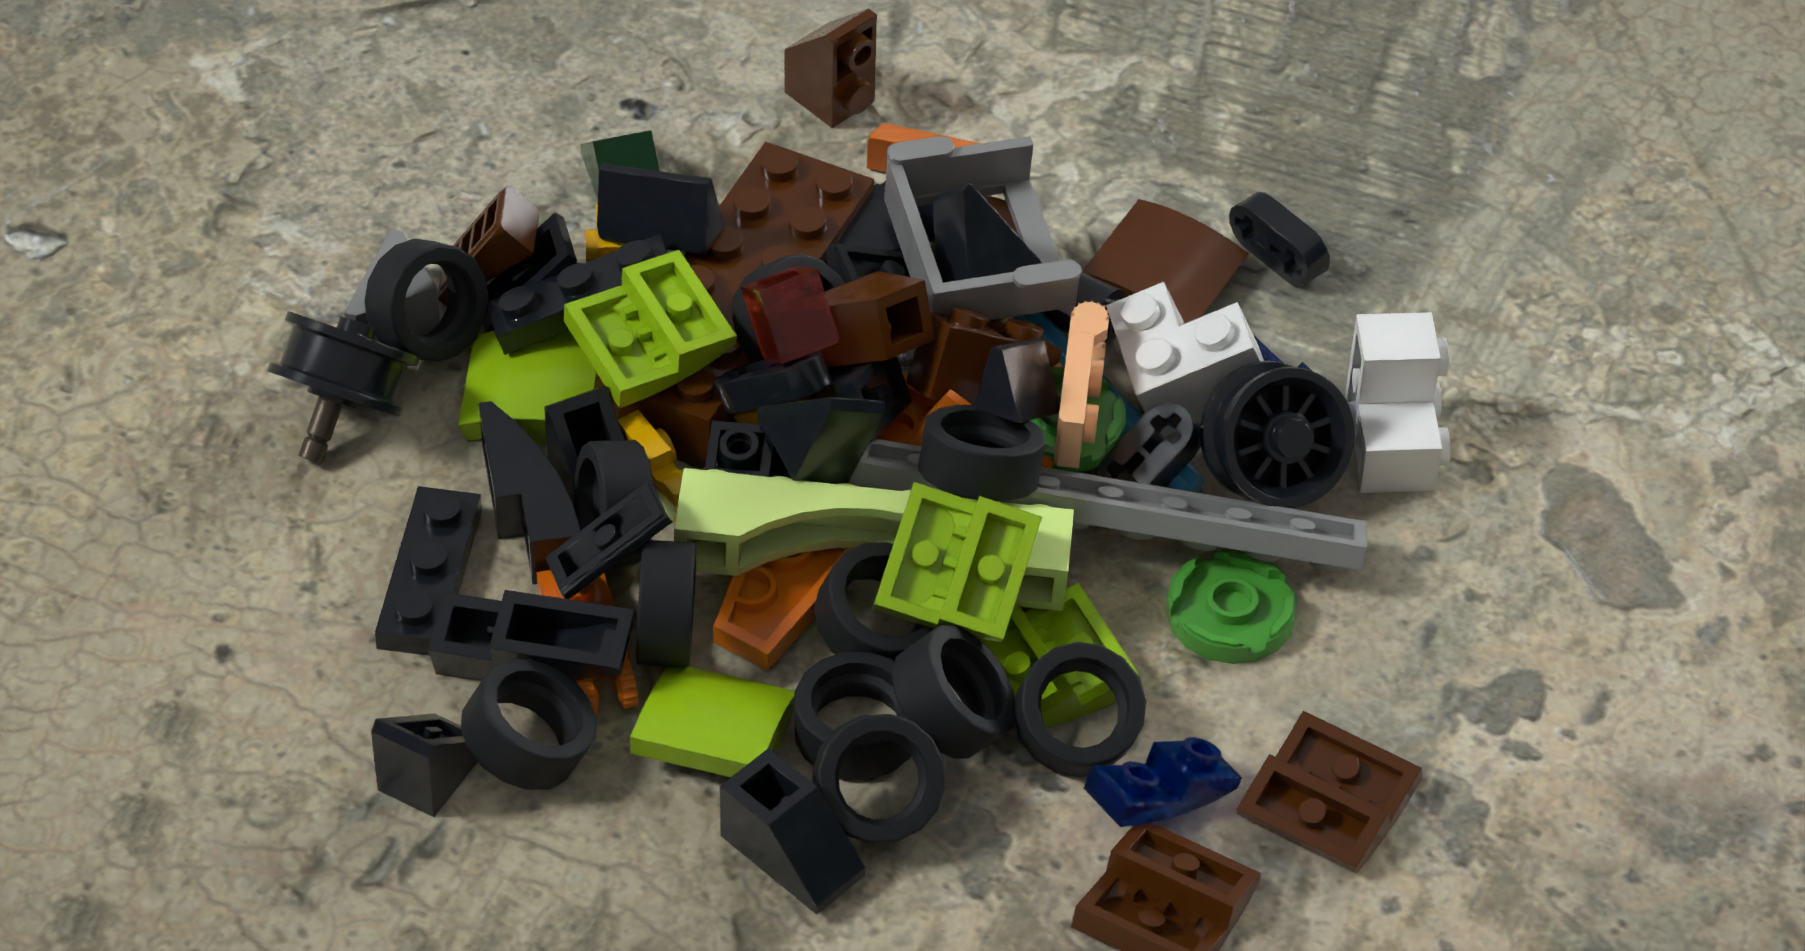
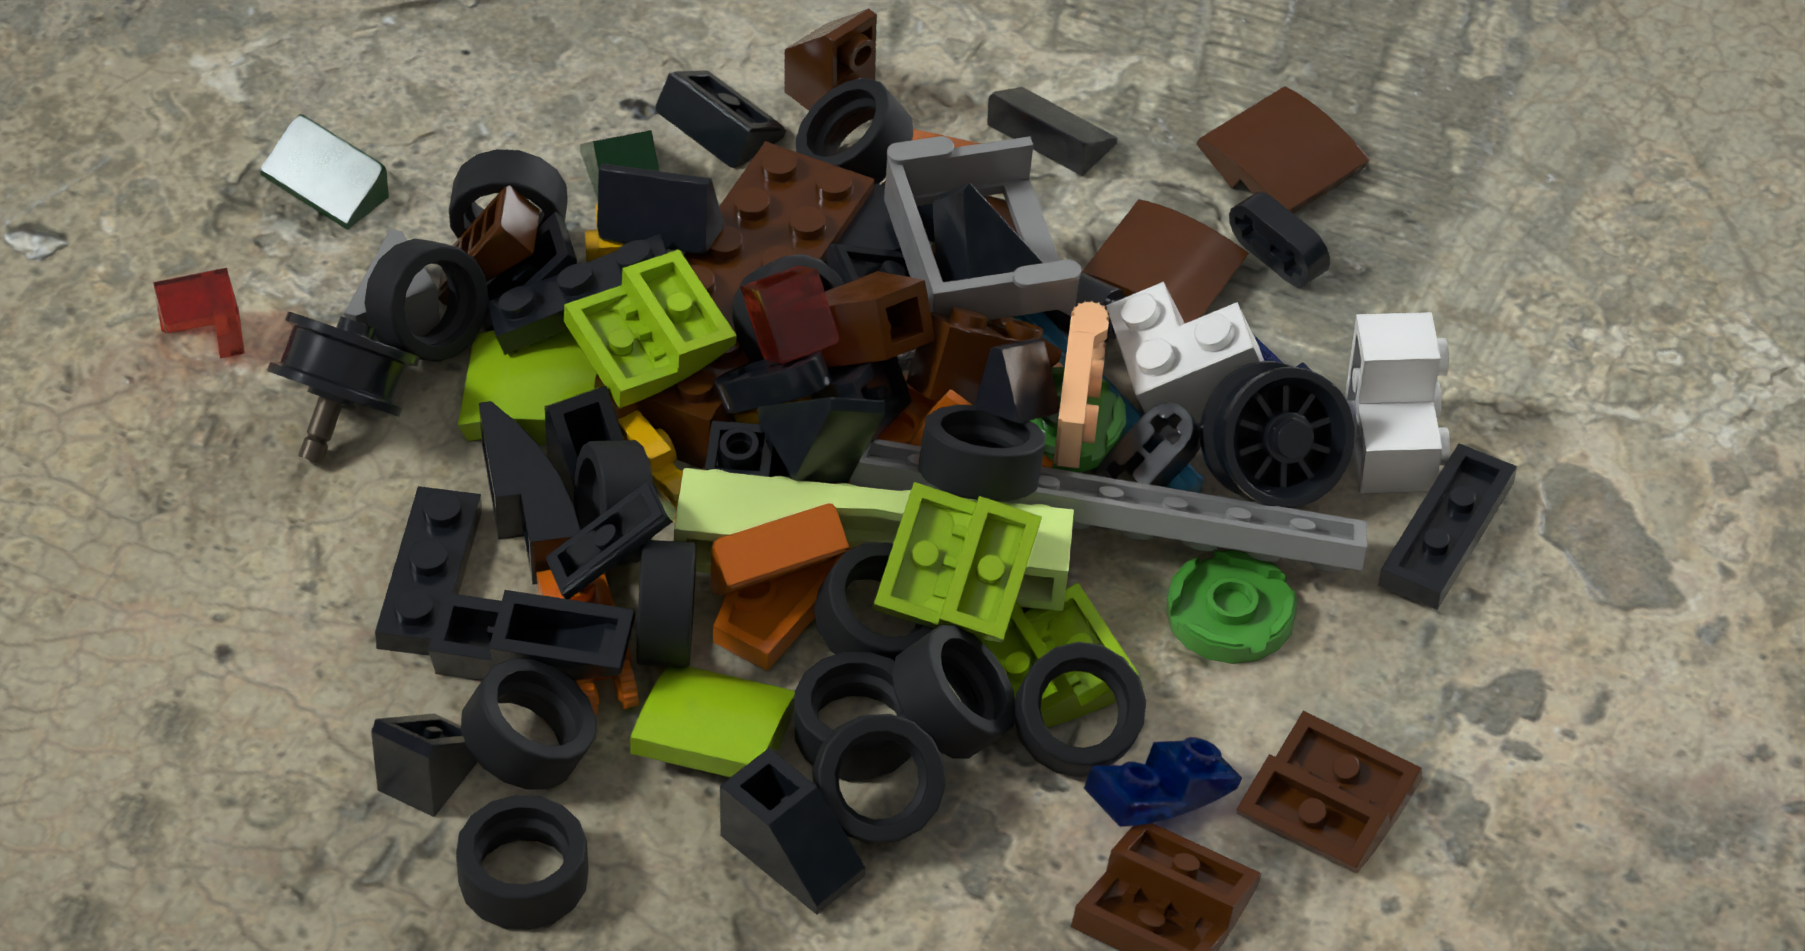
(200, 302): none -> clear red panel
(326, 172): none -> slope
(497, 169): none -> black tyre
(526, 820): none -> black tyre
(716, 116): none -> black slope
(776, 549): none -> orange slope
(841, 113): none -> black tyre
(1051, 128): none -> black slope
(1284, 150): none -> reddish brown slope
(1447, 526): none -> black plate

